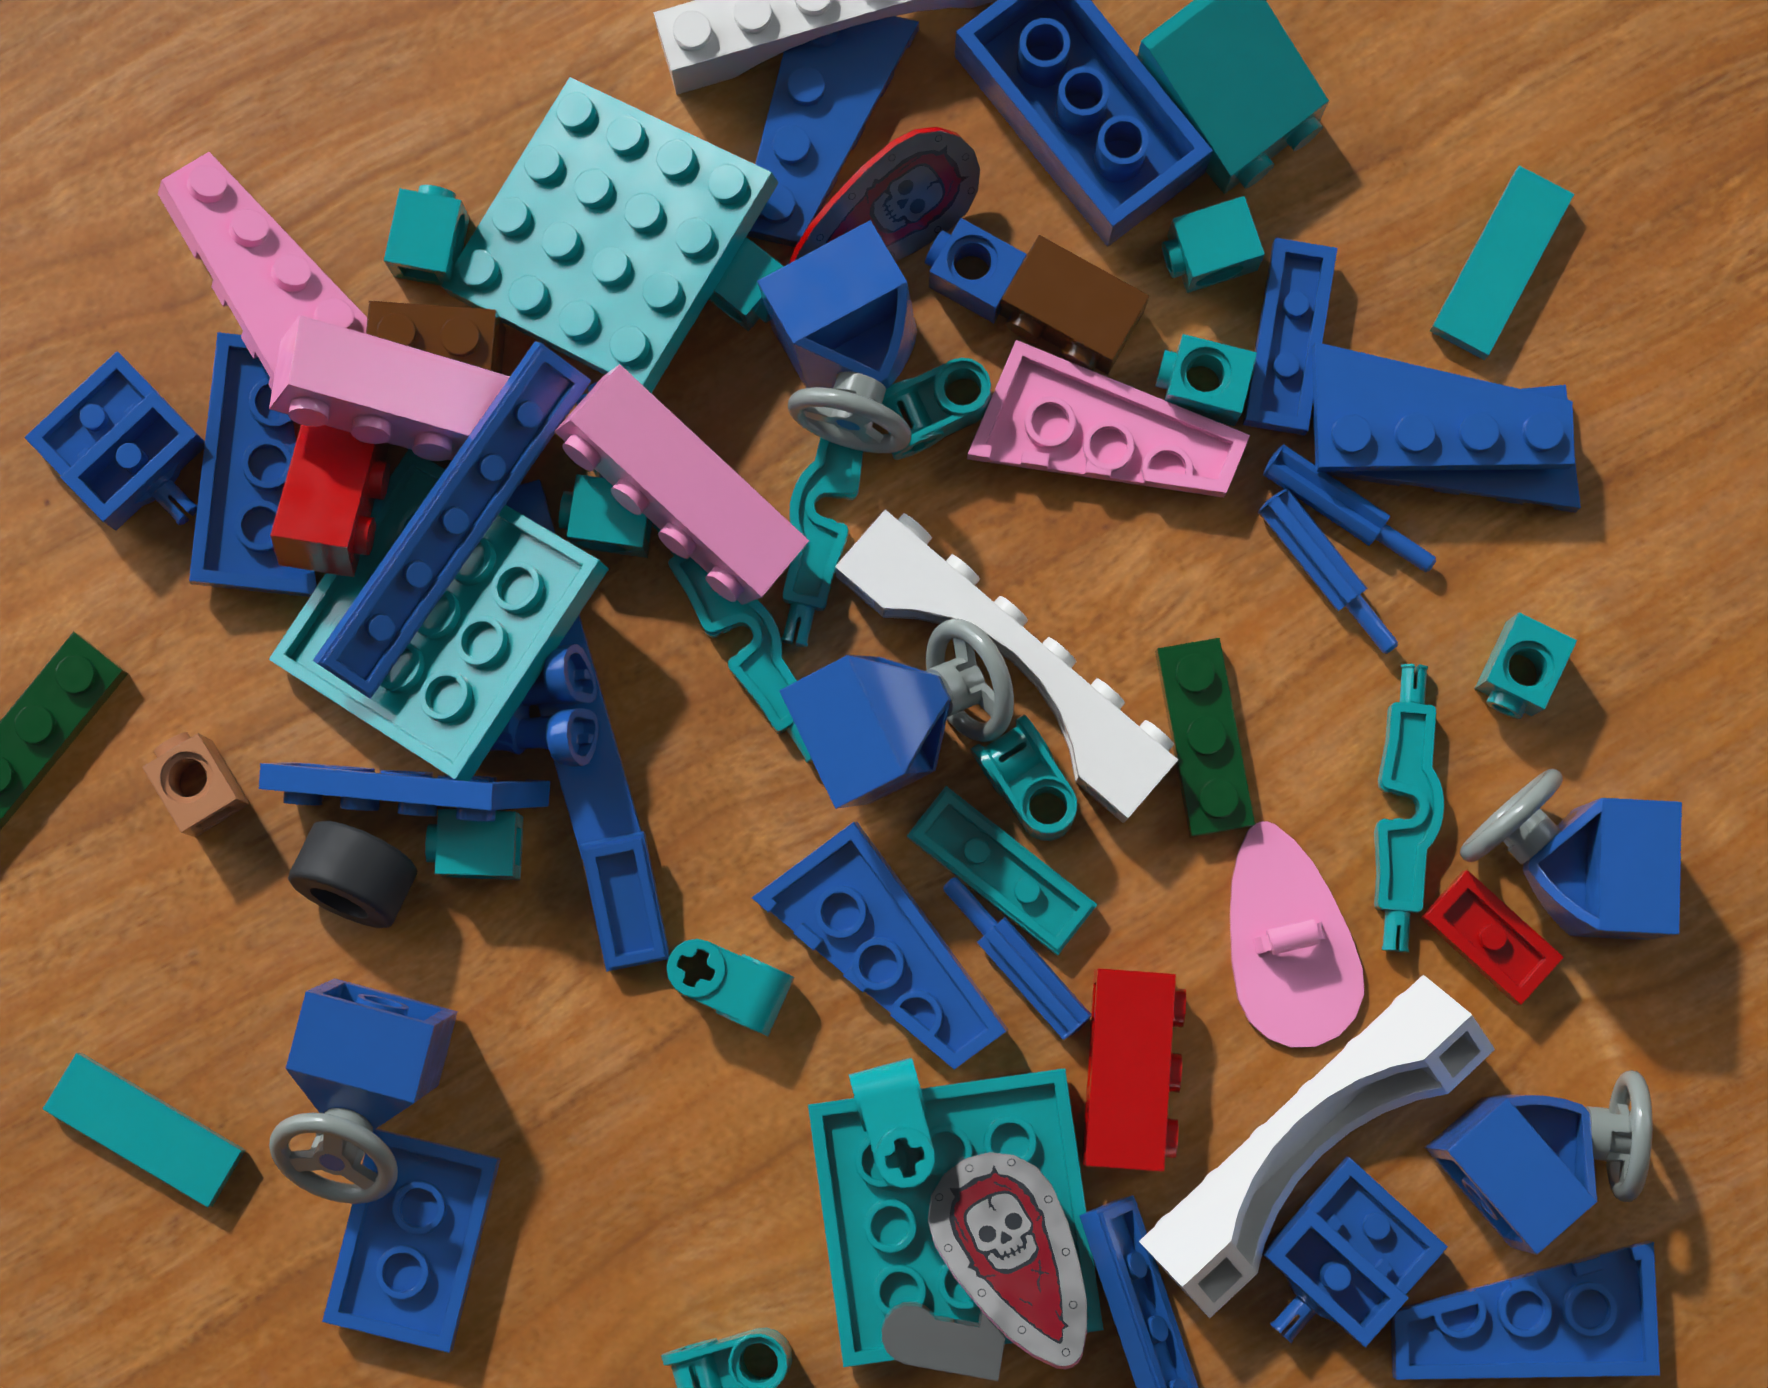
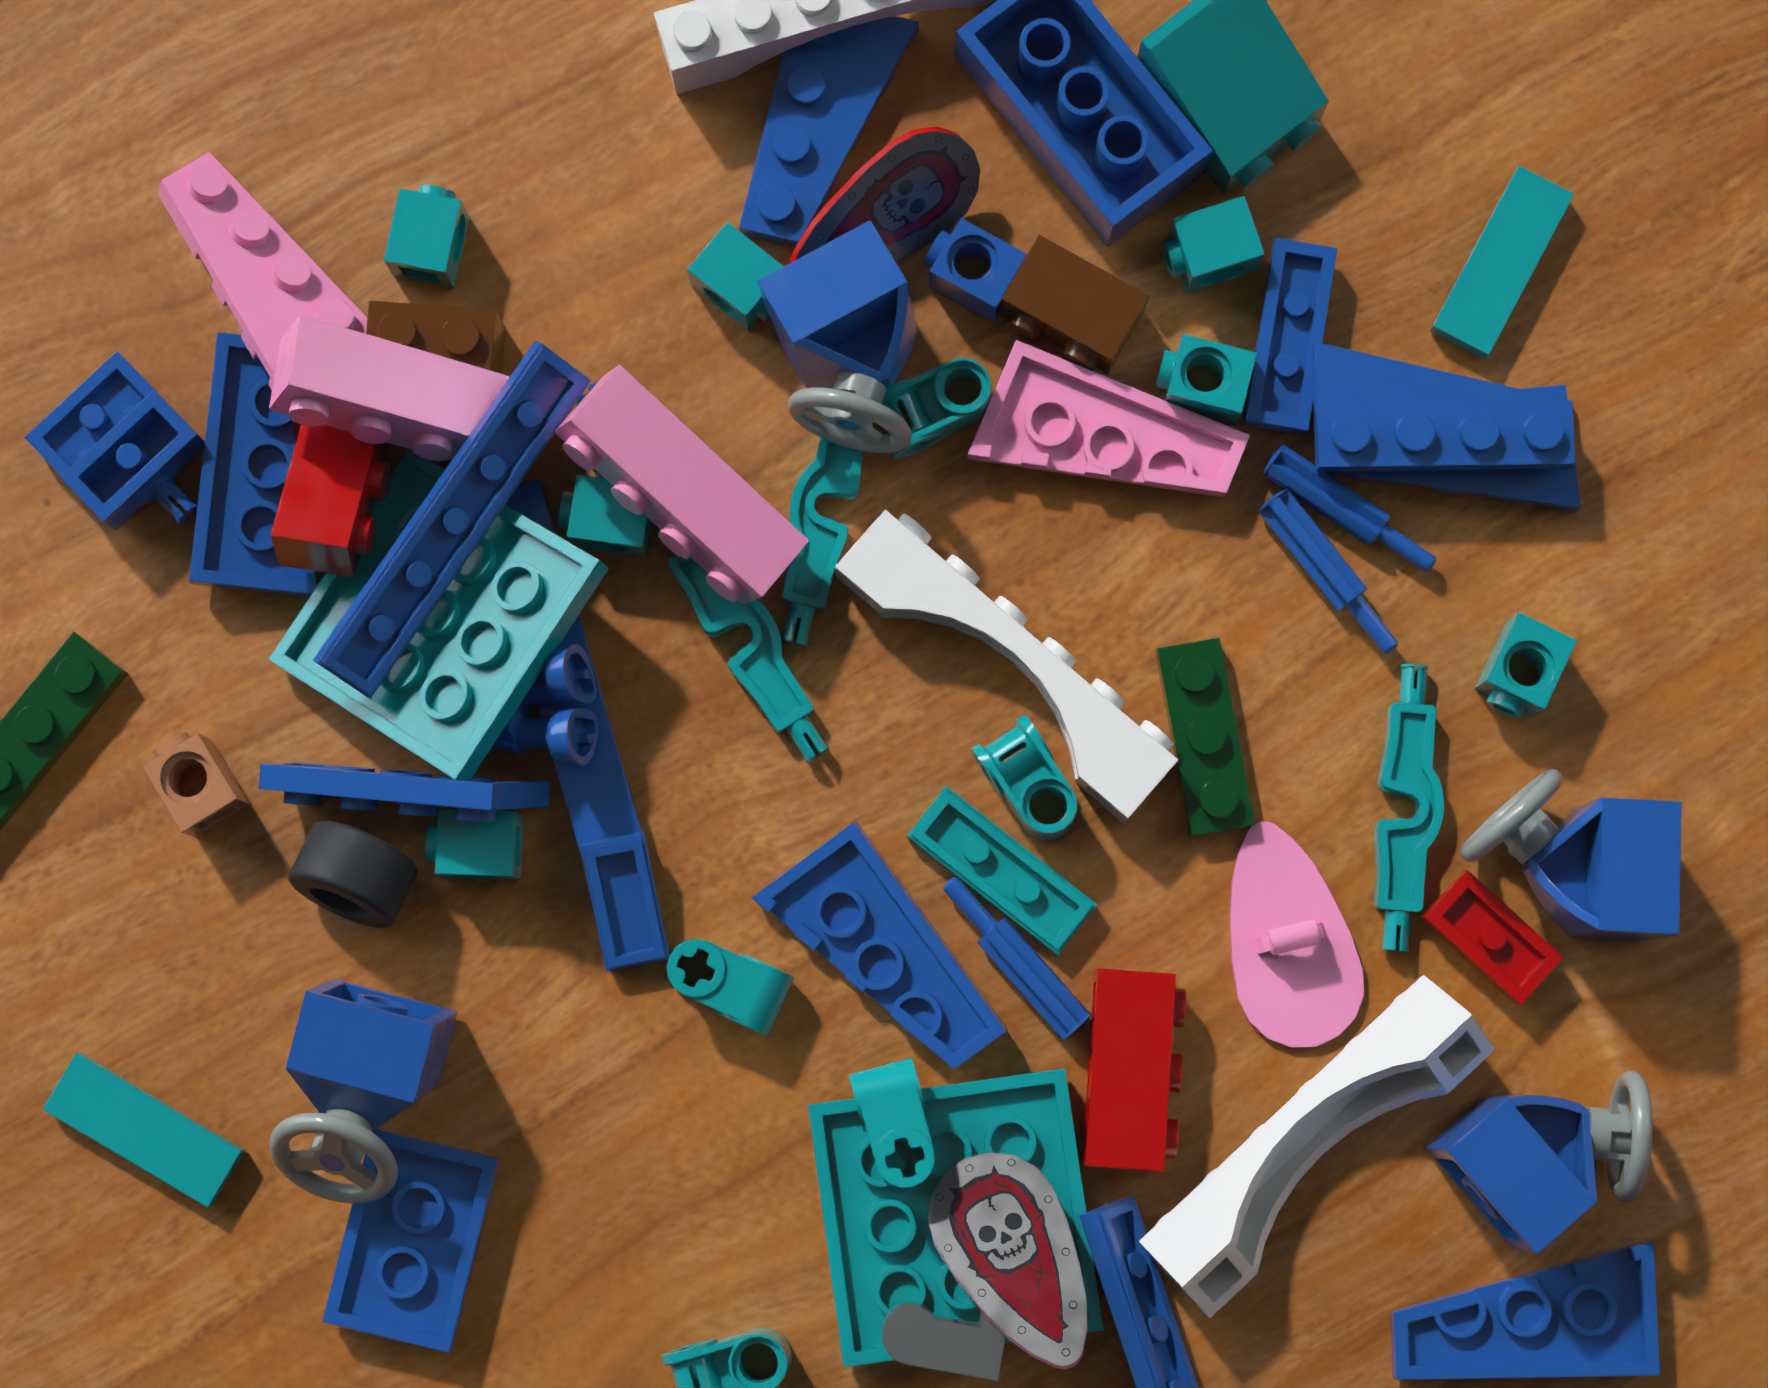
(610, 234): plate -> none
(884, 722): blue piece -> none
(1350, 1255): blue plate -> none

